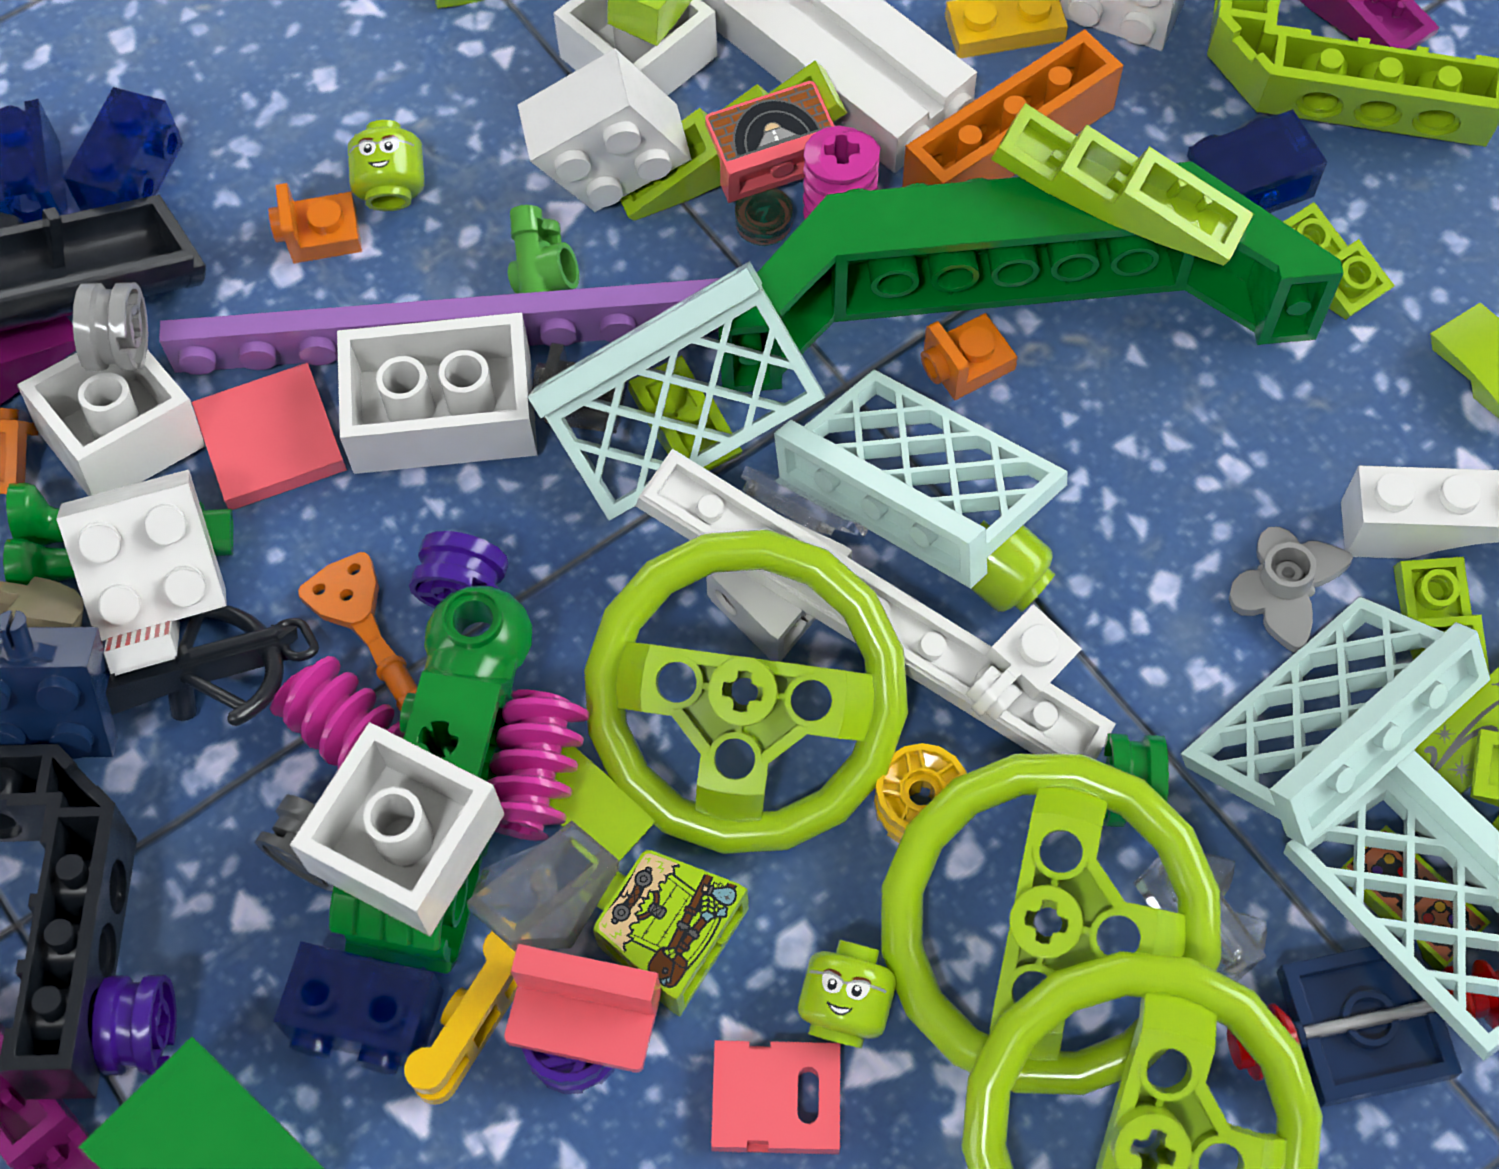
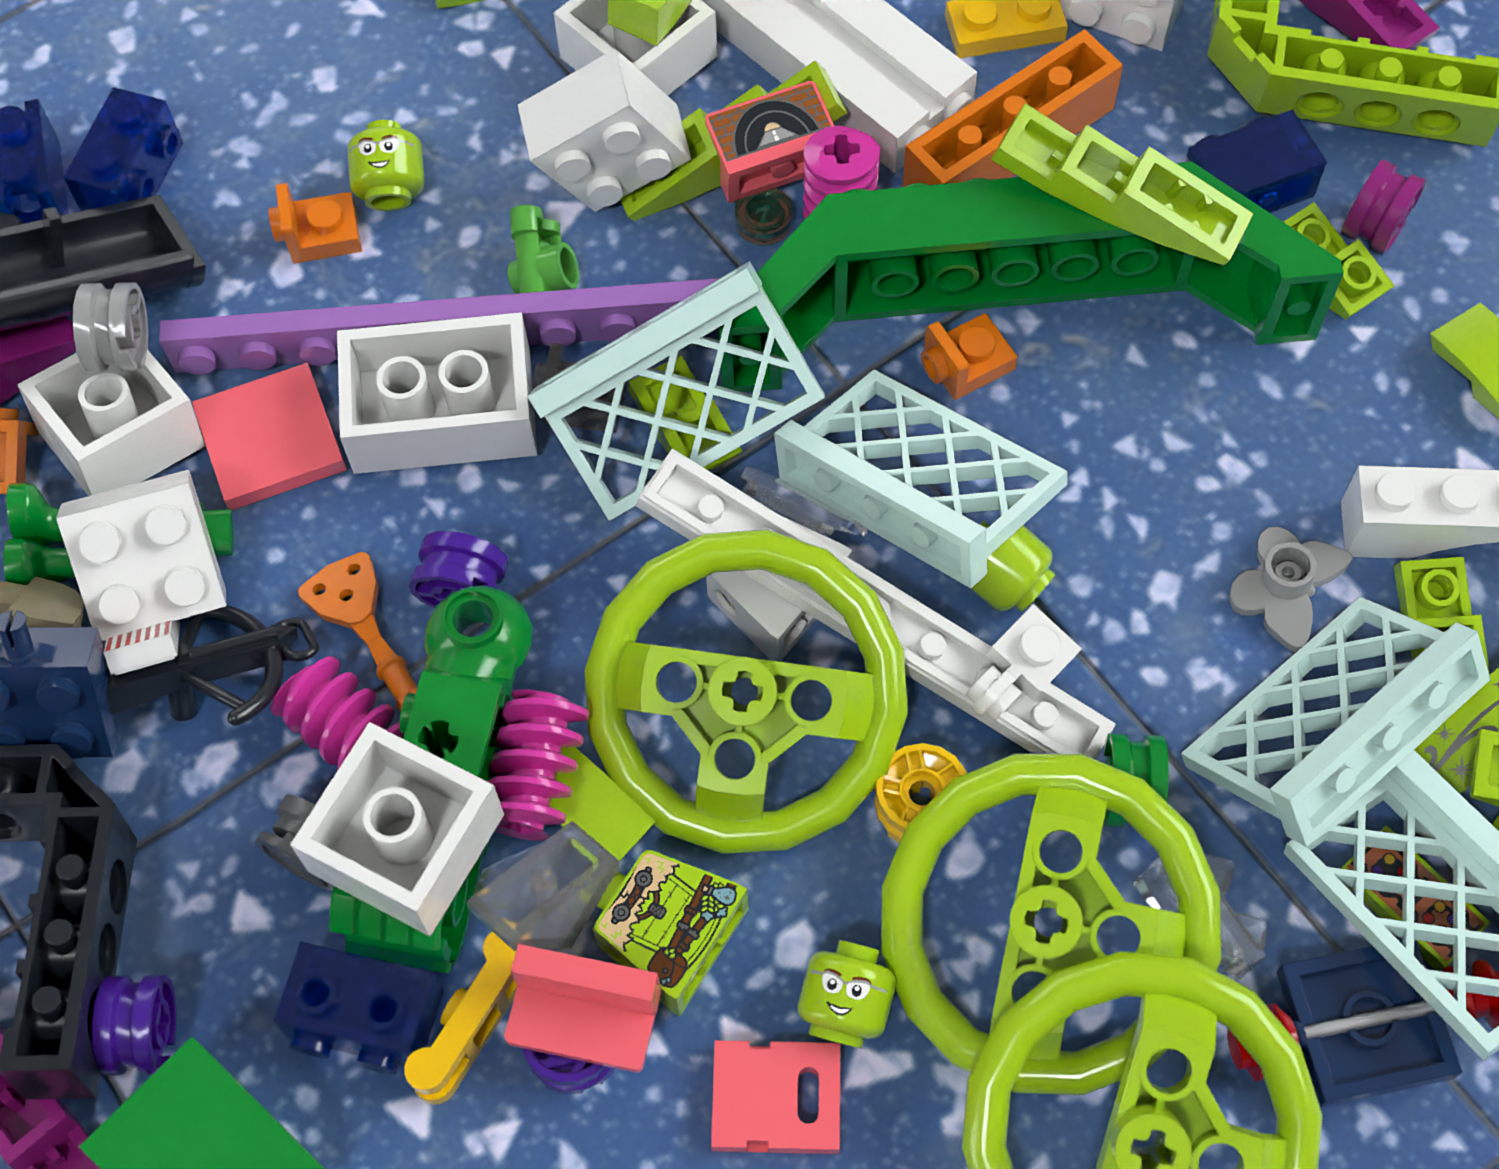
(1383, 206): none -> magenta wheel

